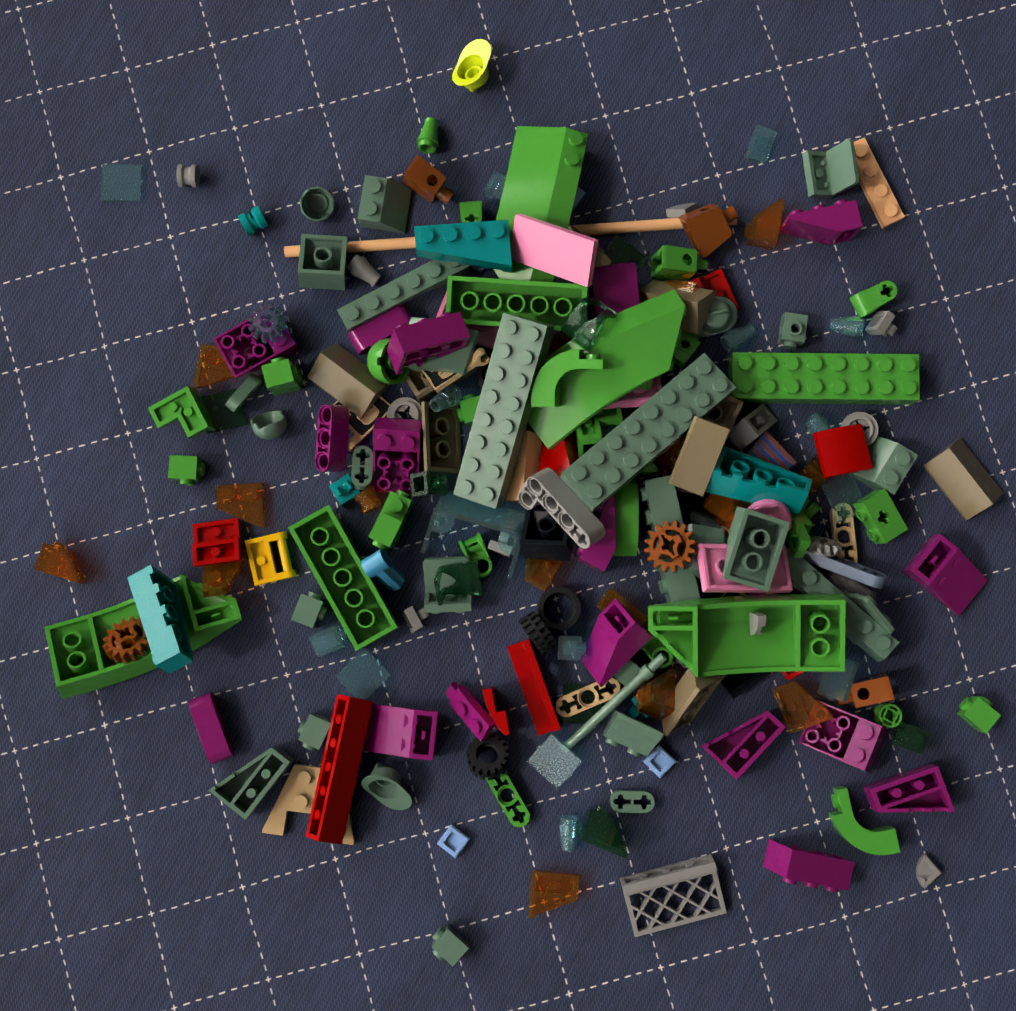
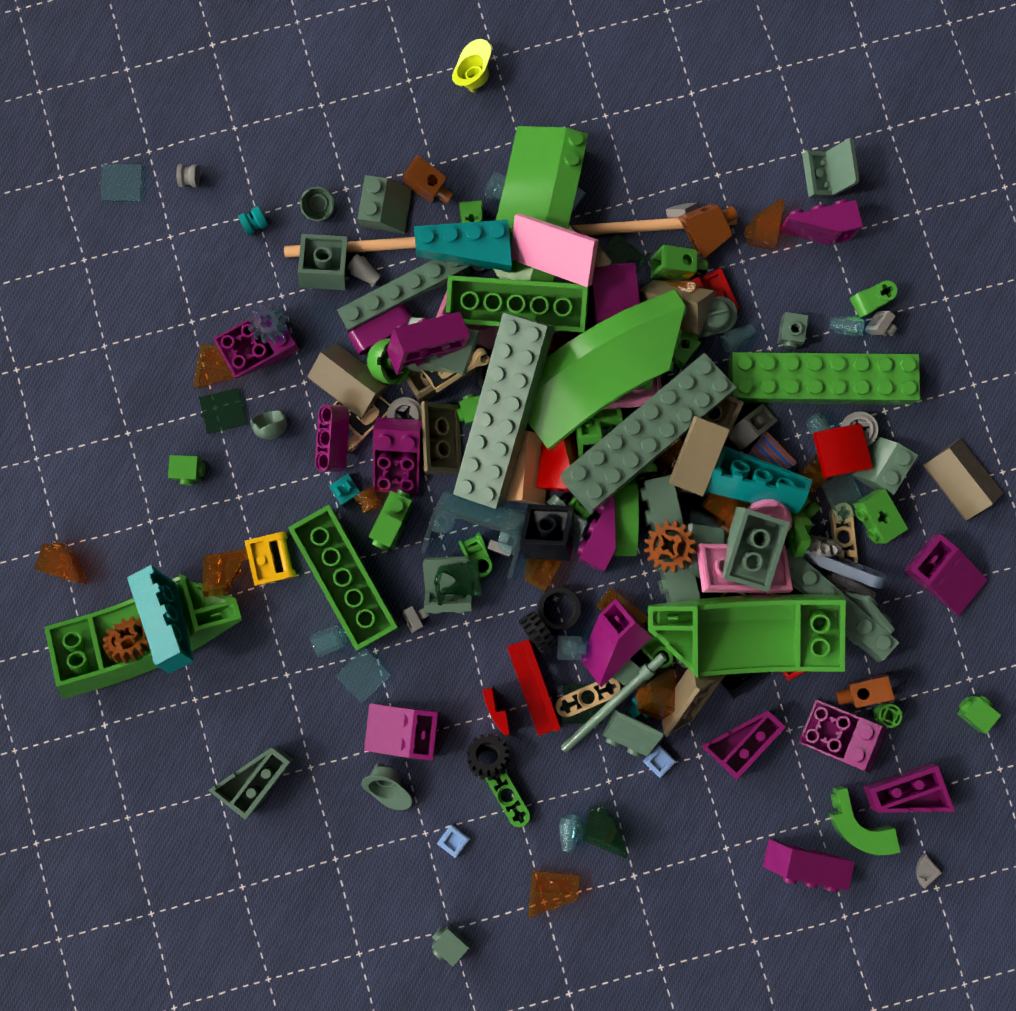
(186, 407): bright green panel -> none
(211, 728): magenta beam -> none
(216, 542): red slope -> none
(242, 501): clear orange wing -> none
(243, 392): sand green beam -> none
(282, 376): bright green brick -> none
(298, 797): tan wing -> none
(309, 610): sand green brick -> none
(314, 732): sand green brick -> none
(339, 769): red brick -> none
(367, 468): sand green beam -> none
(381, 567): dark azure piece -> none
(428, 137): bright green cone -> none
(428, 484): clear green brick -> none
(446, 398): clear light blue cone -> none
(470, 711): magenta hinge -> none
(550, 377): bright green arch -> none
(554, 760): clear light blue piece -> none
(563, 505): light grey beam -> none
(585, 330): clear green piece -> none
(632, 807): sand green beam -> none
(667, 876): light grey fence -> none
(757, 621): light grey tile -> none
(760, 144): clear light blue panel -> none
(799, 707): clear orange wing -> none
(838, 684): clear light blue piece -> none
(876, 186): light nougat plate -> none
(910, 737): clear green brick -> none

